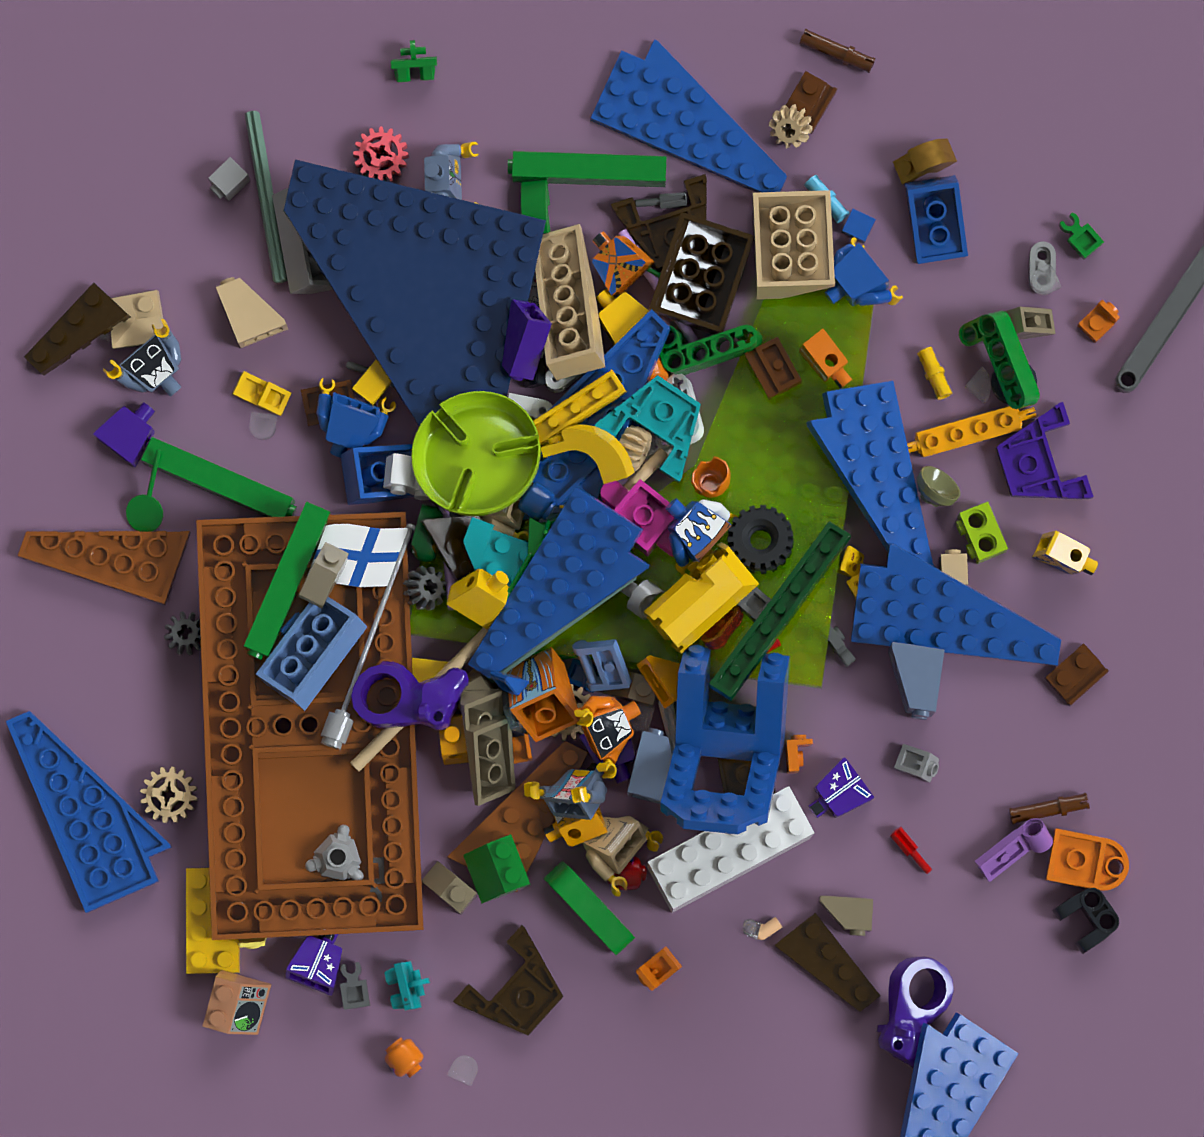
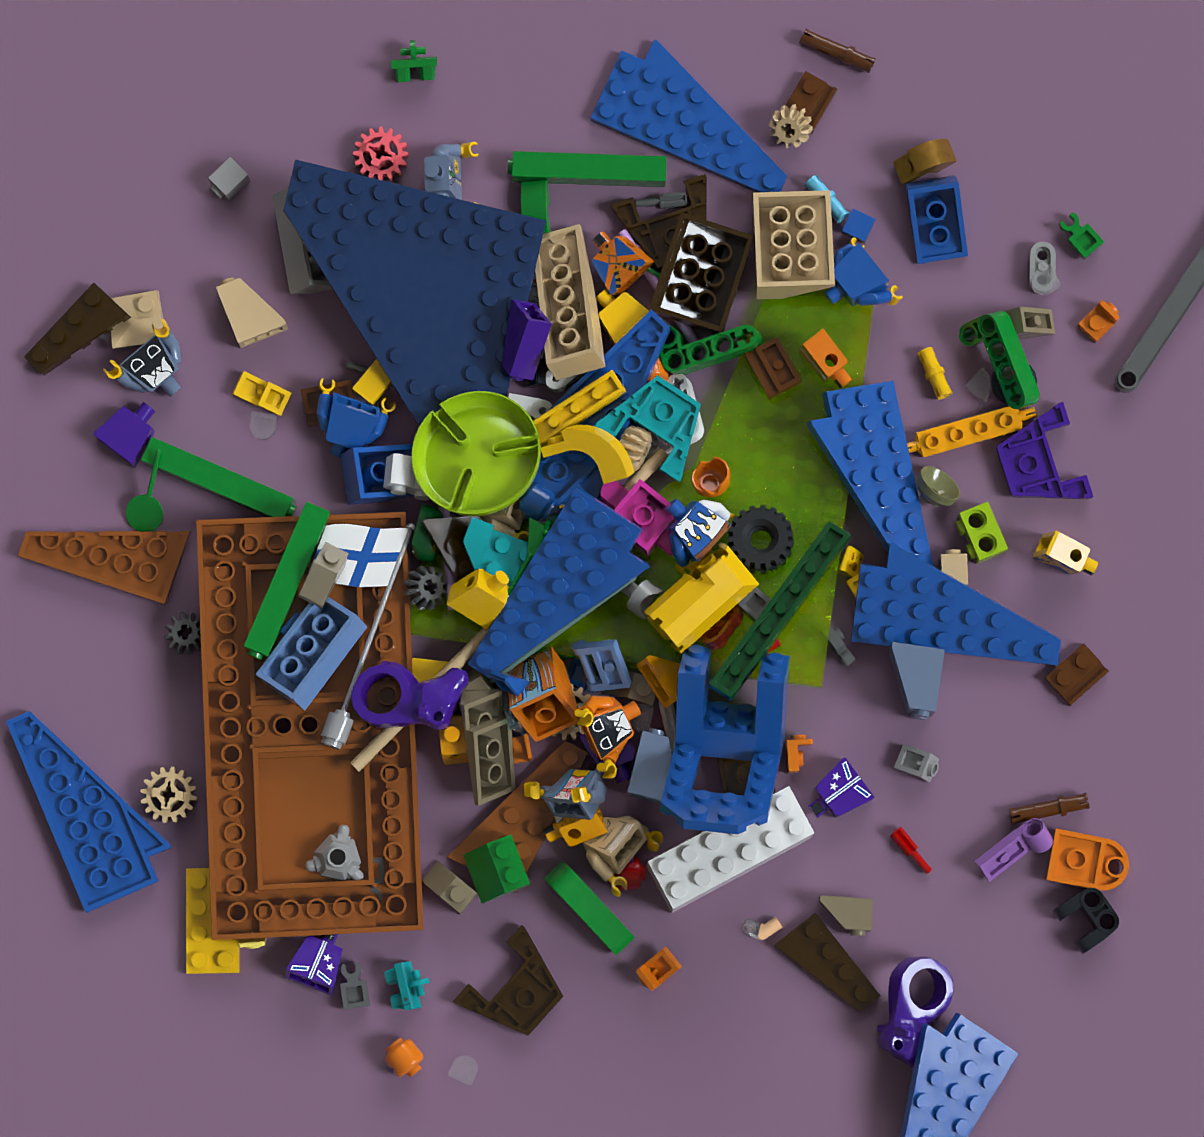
(236, 1004): nougat slope -> none
(265, 194): sand green axle -> none

